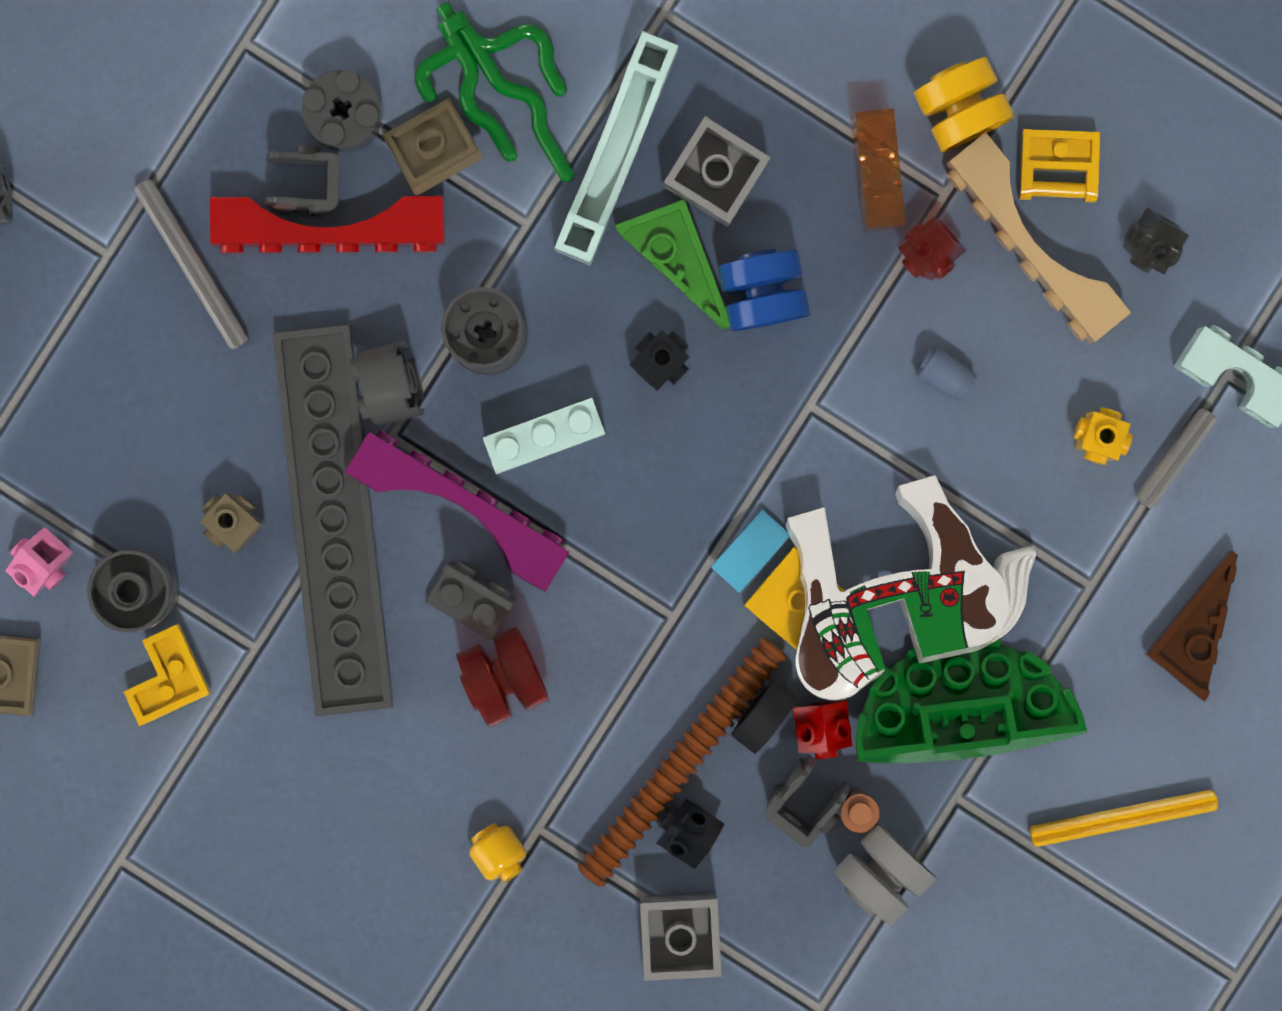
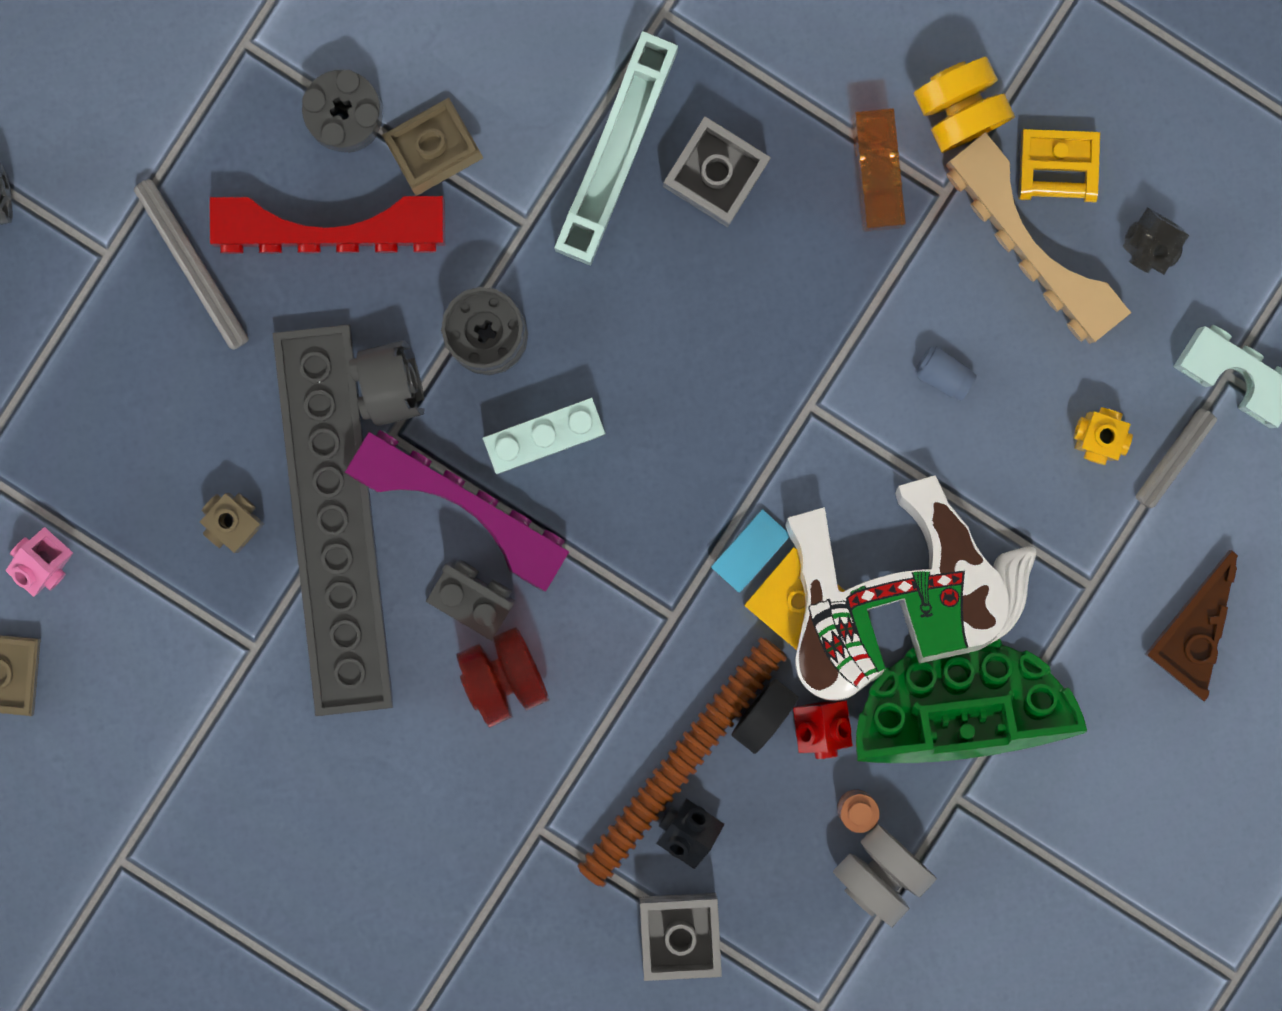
(133, 590): dark grey wheel -> none
(177, 681): yellow plate -> none
(307, 156): dark grey piece -> none
(466, 47): green plant -> none
(497, 853): yellow head -> none
(650, 370): black brick -> none
(674, 248): bright green wing -> none
(762, 280): blue wheel -> none
(792, 824): dark grey piece -> none
(931, 250): clear red brick -> none
(1123, 818): yellow axle -> none

